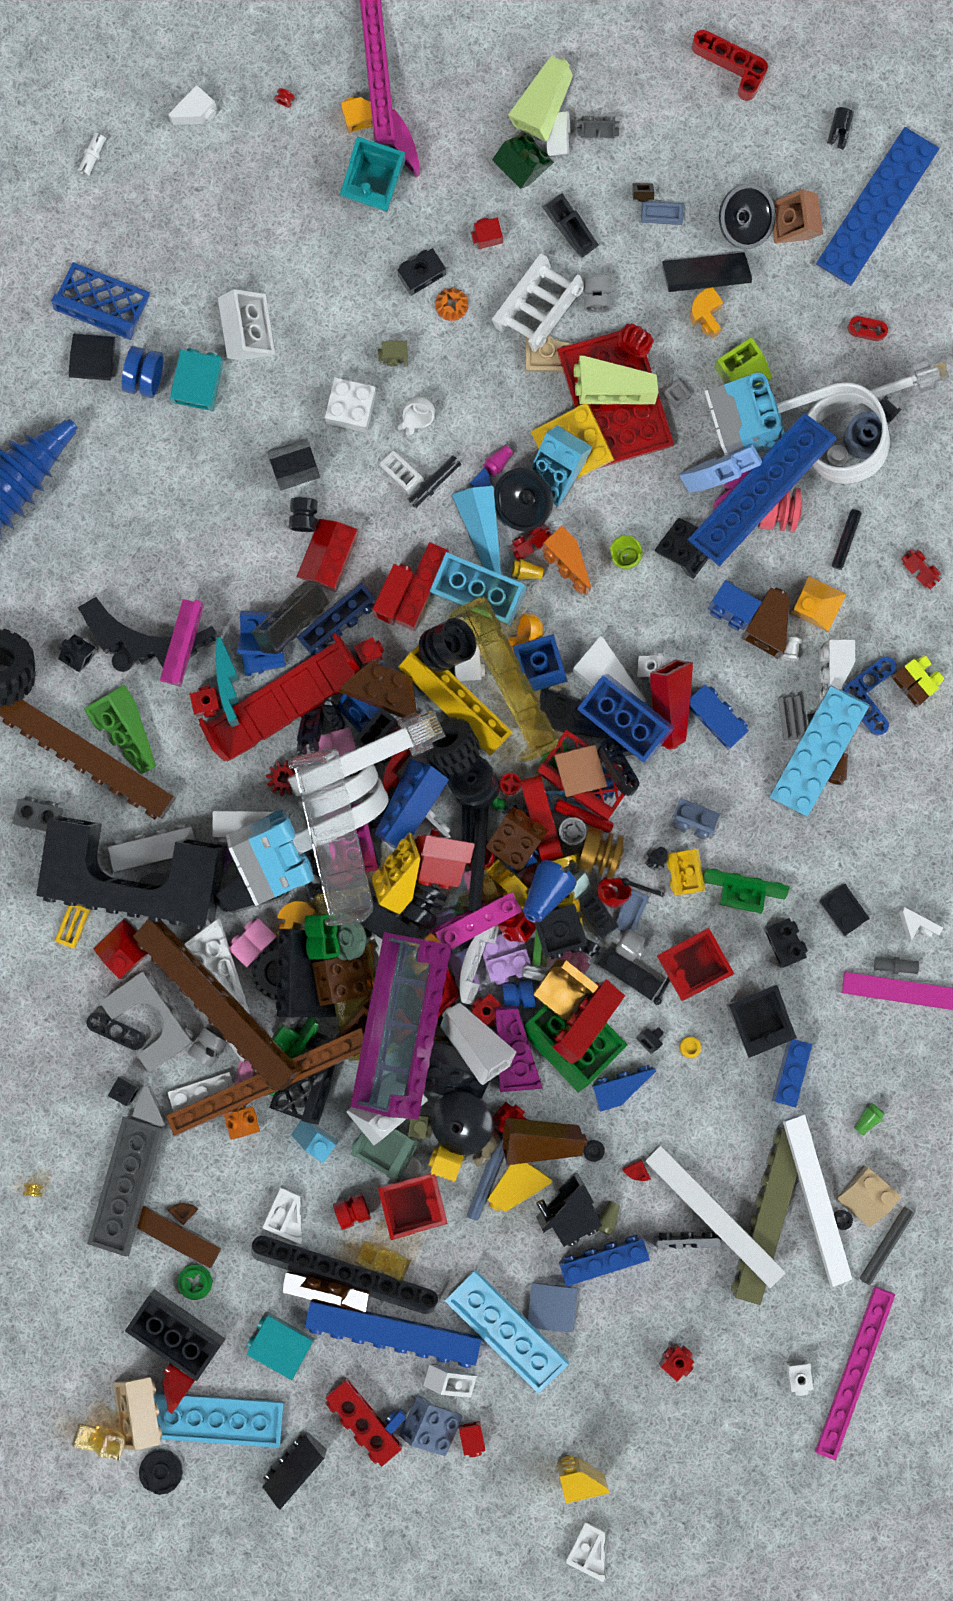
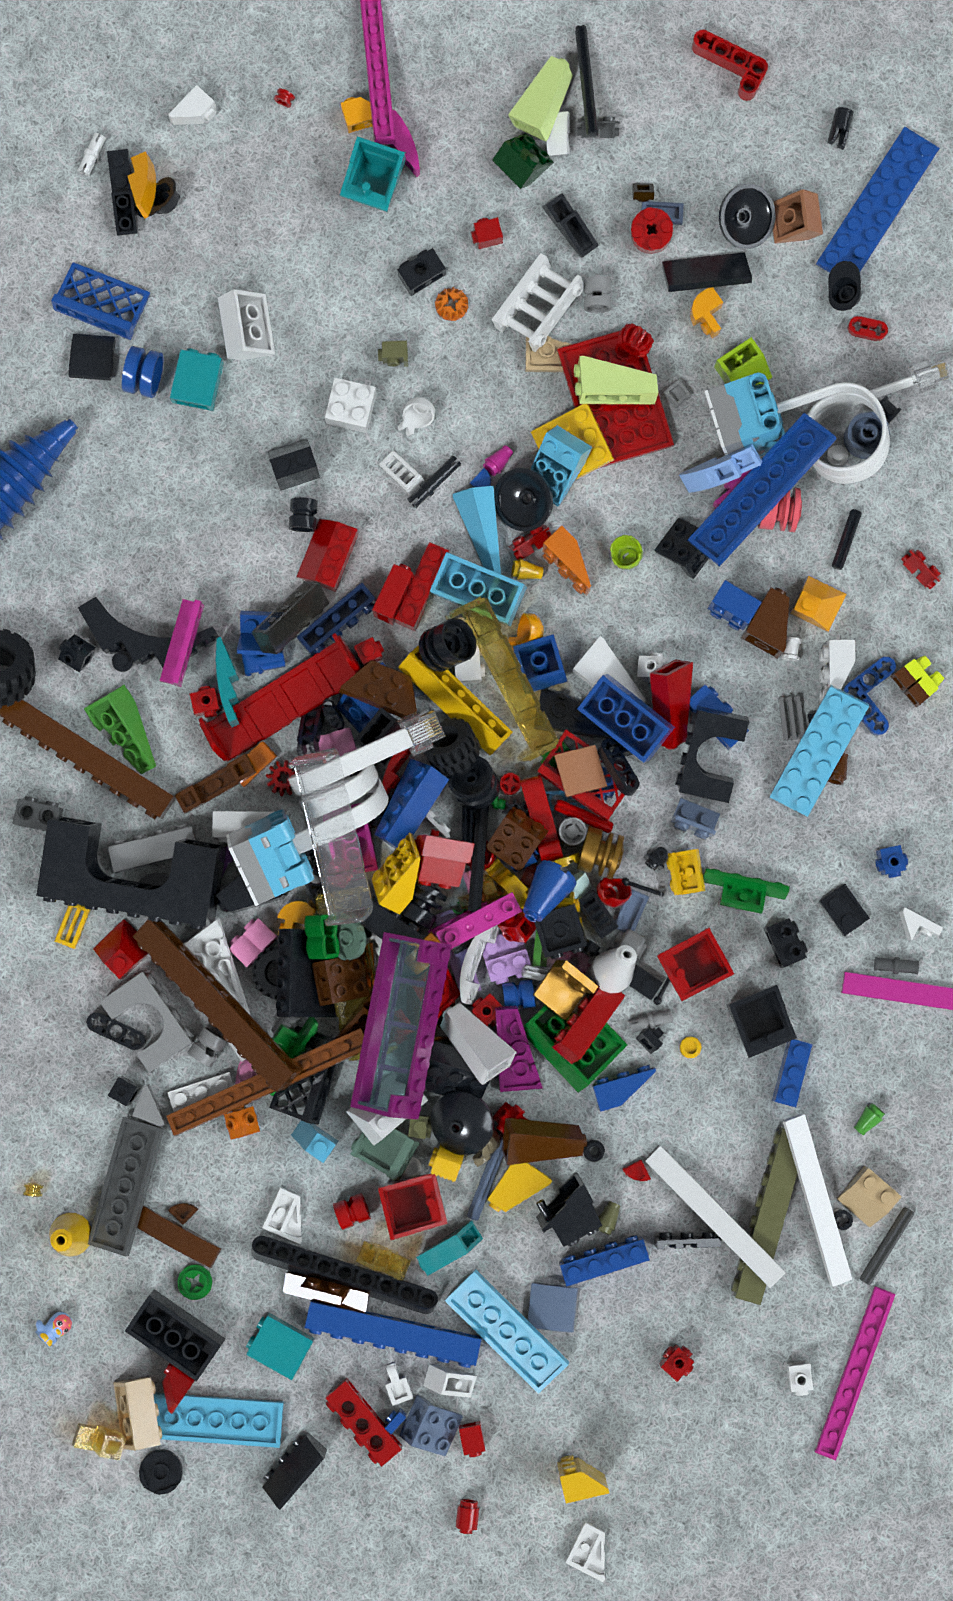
(55, 1328): none -> animal
(70, 1234): none -> yellow cone
(122, 195): none -> black slope
(143, 183): none -> light orange slope
(165, 197): none -> black piece
(216, 784): none -> reddish brown slope
(260, 758): none -> orange slope
(398, 1387): none -> white plate
(449, 1248): none -> teal slope
(467, 1516): none -> red brick
(586, 80): none -> black axle
(614, 969): none -> white cone
(651, 218): none -> red brick
(651, 1021): none -> light grey pin
(706, 725): none -> black arch
(844, 286): none -> black piece
(897, 856): none -> blue brick

